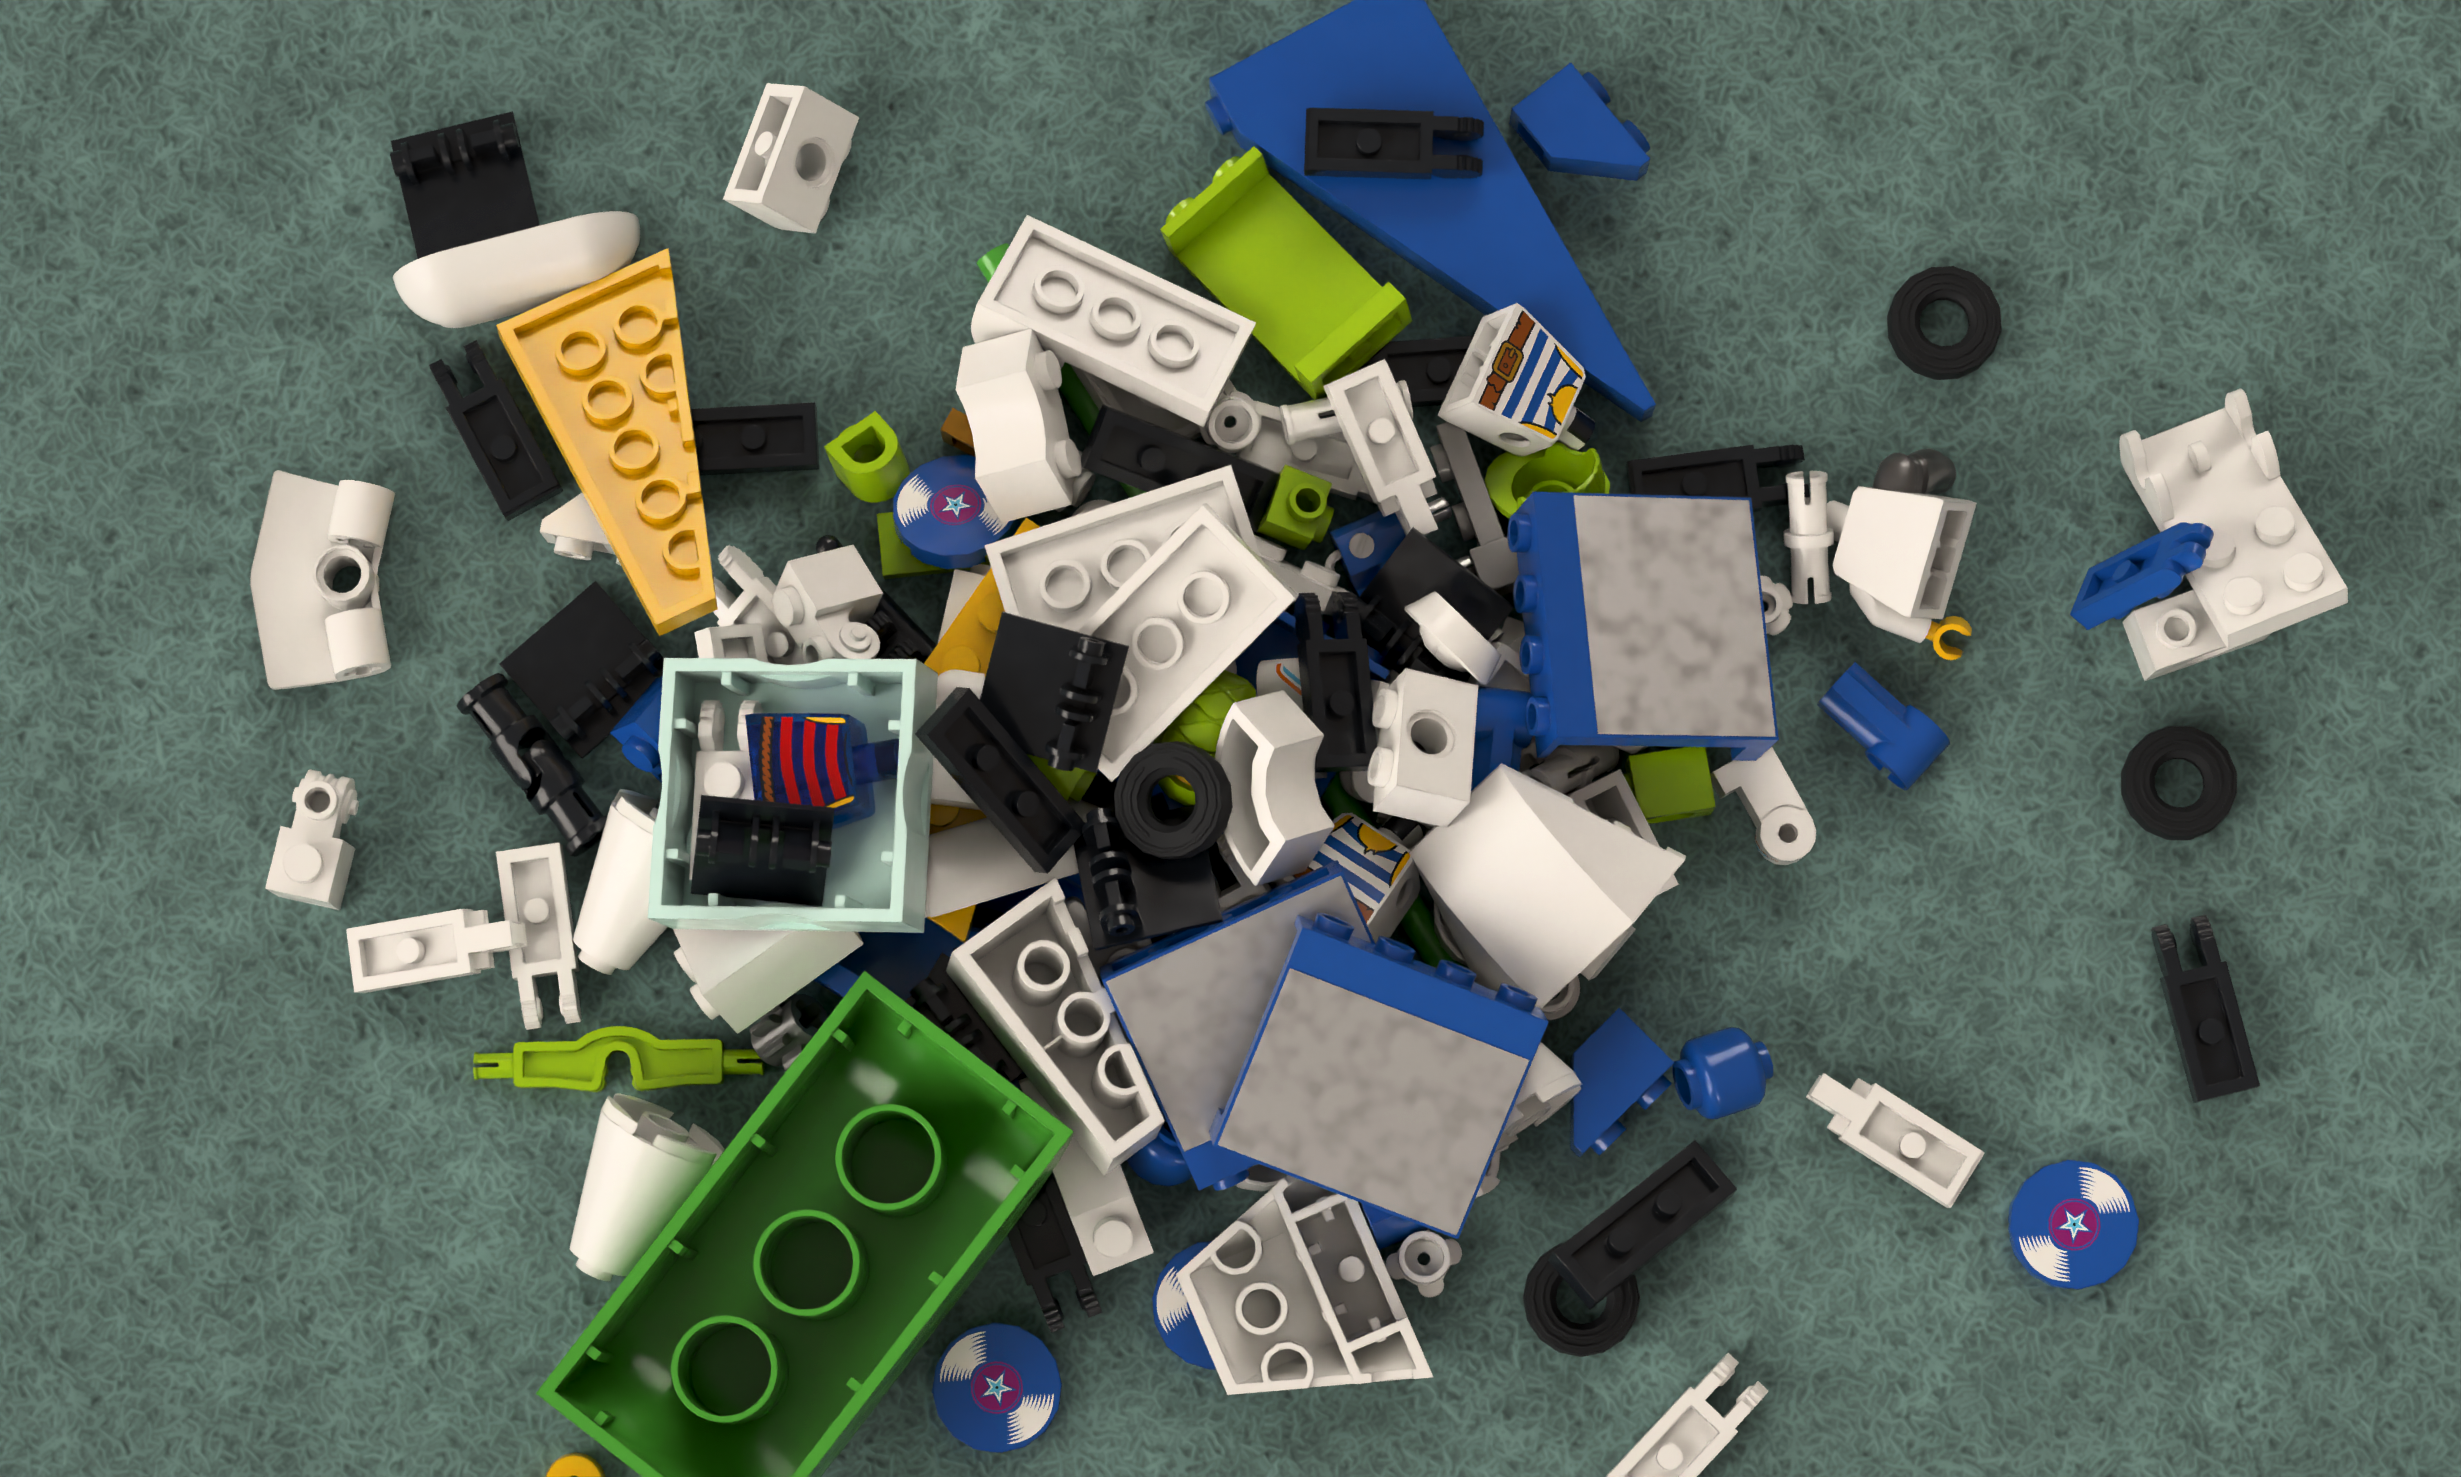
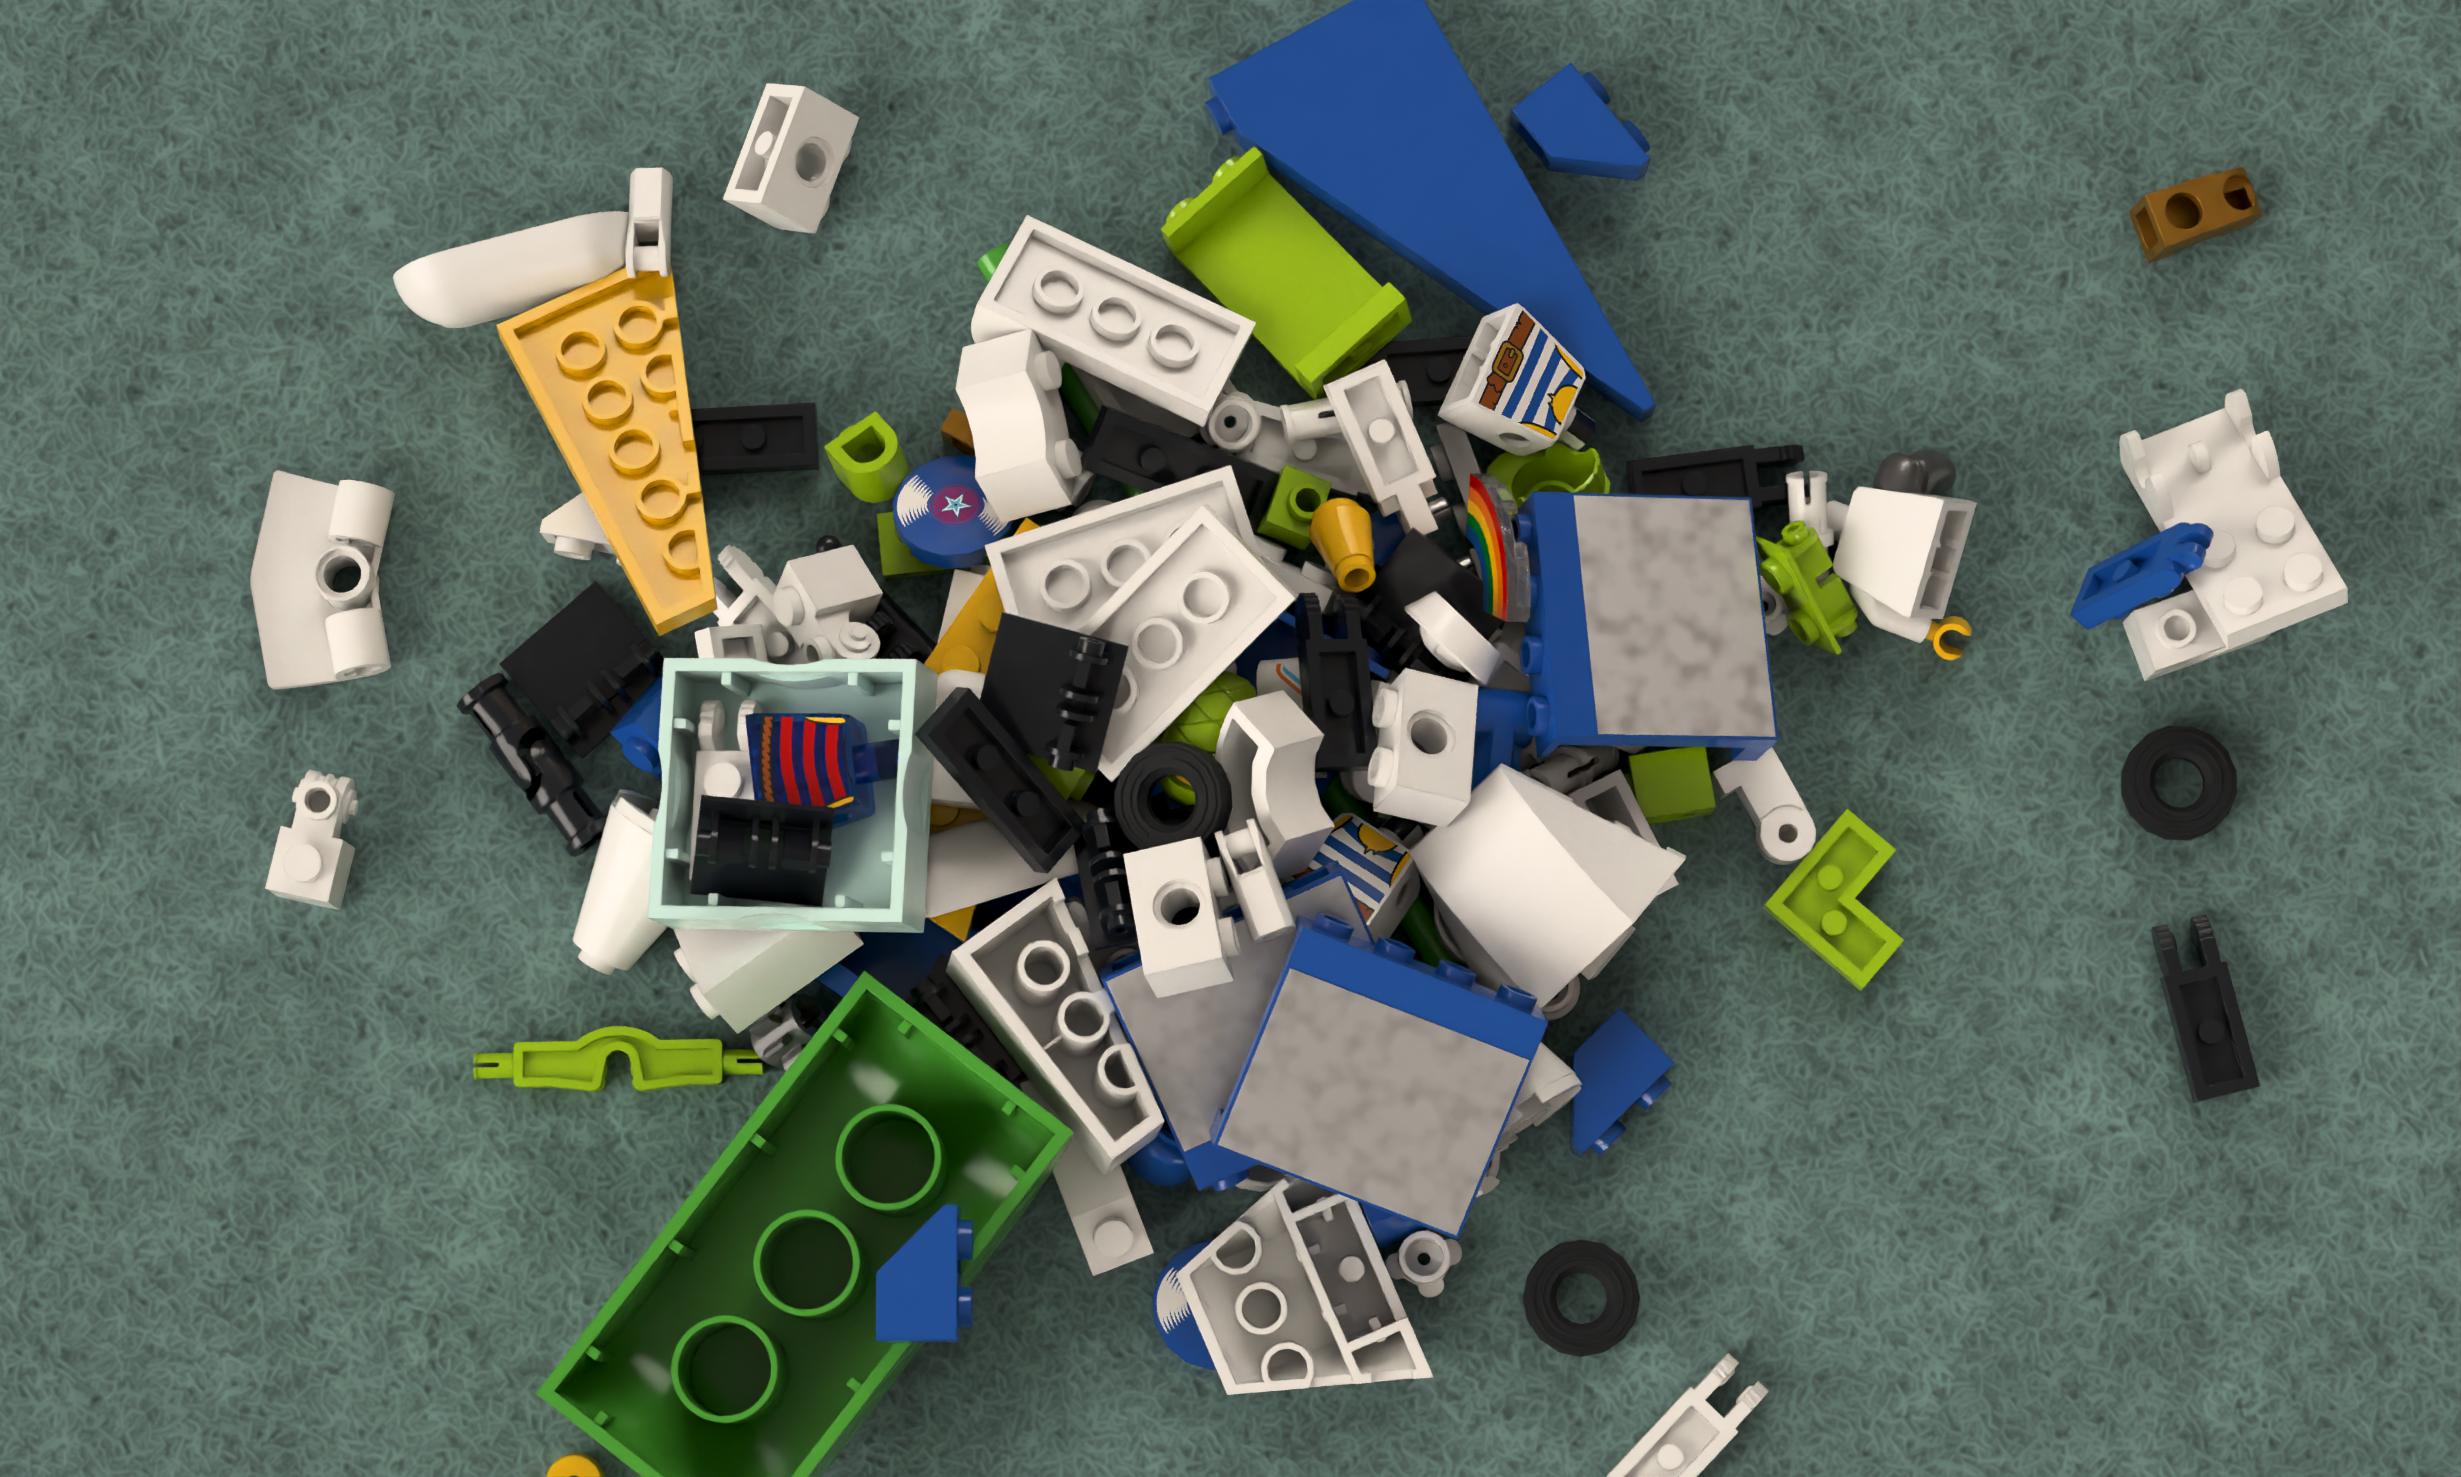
(428, 948): white hinge -> none
(464, 183): black hinge -> none
(498, 437): black hinge -> none
(538, 893): white hinge -> none
(635, 1183): white cone -> none
(649, 221): none -> white bar
(921, 1283): none -> blue slope
(997, 1387): blue tile -> none
(1048, 1246): black hinge -> none
(1161, 885): none -> white brick
(1258, 889): none -> white bar
(1345, 542): none -> yellow cone
(1387, 144): black hinge -> none
(1501, 559): none -> tile
(1642, 1224): black plate -> none
(1722, 1073): blue head -> none
(1815, 609): none -> lime hinge
(1821, 904): none -> lime plate
(1891, 733): blue piece -> none
(1898, 1137): white hinge -> none
(1955, 286): black tyre -> none
(2073, 1224): blue tile -> none
(2194, 212): none -> pearl gold leg

